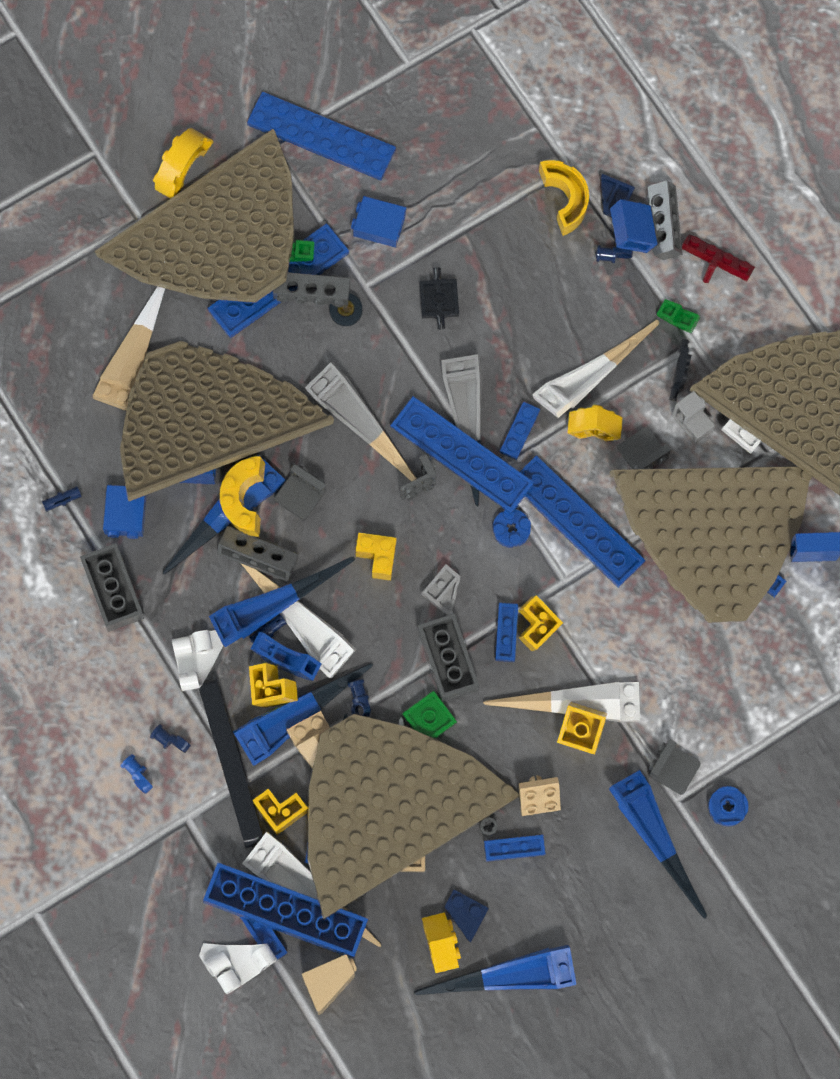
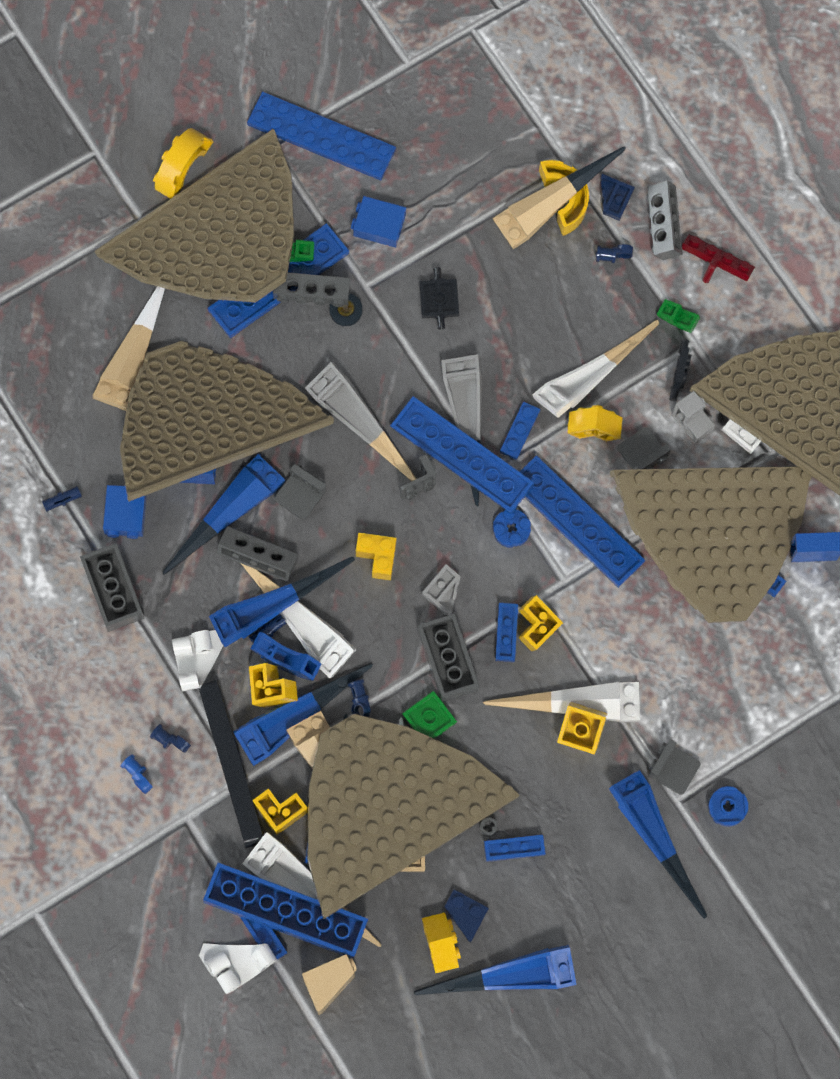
(233, 490): yellow brick -> none
(529, 214): none -> tan plate
(539, 796): tan plate -> none
(633, 226): blue brick -> none

